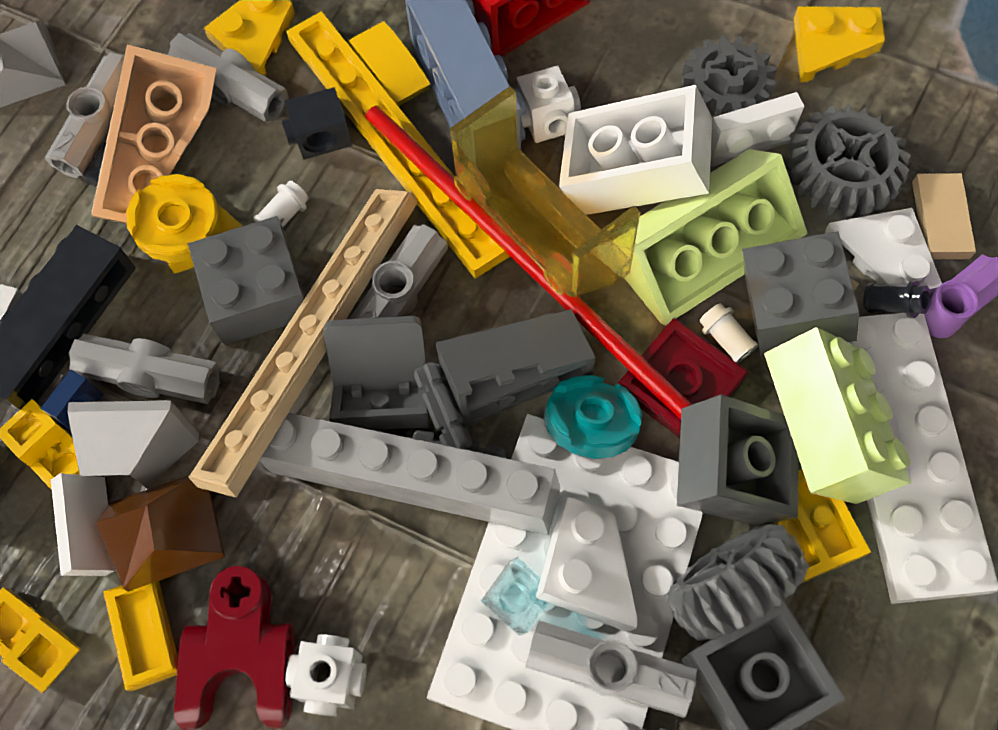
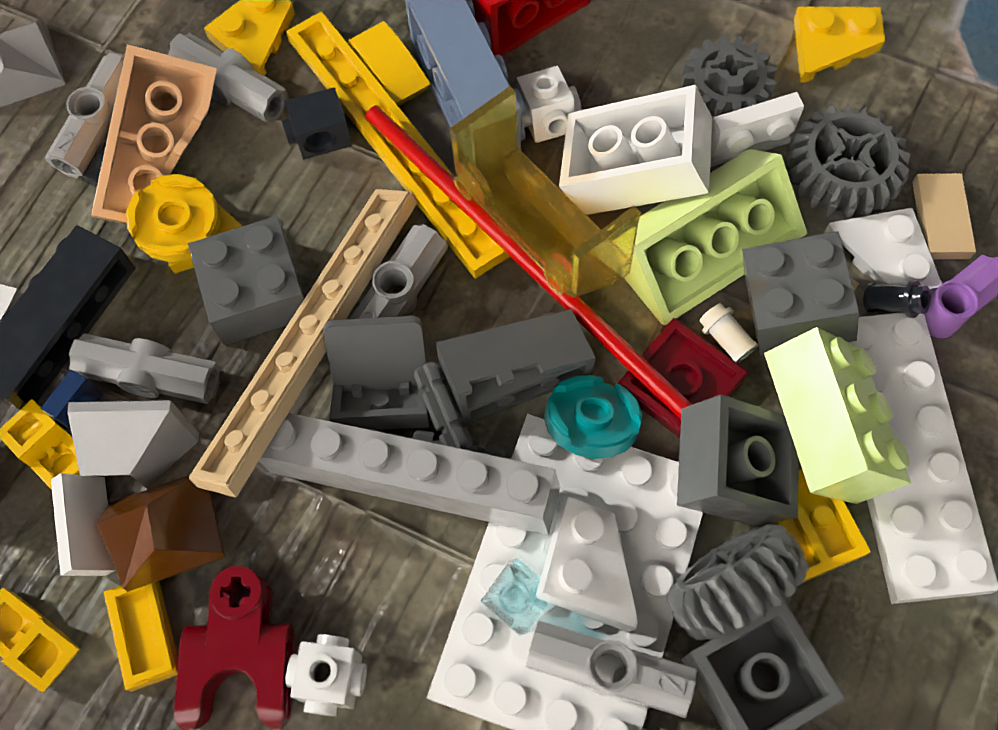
(285, 204): white pin -> none

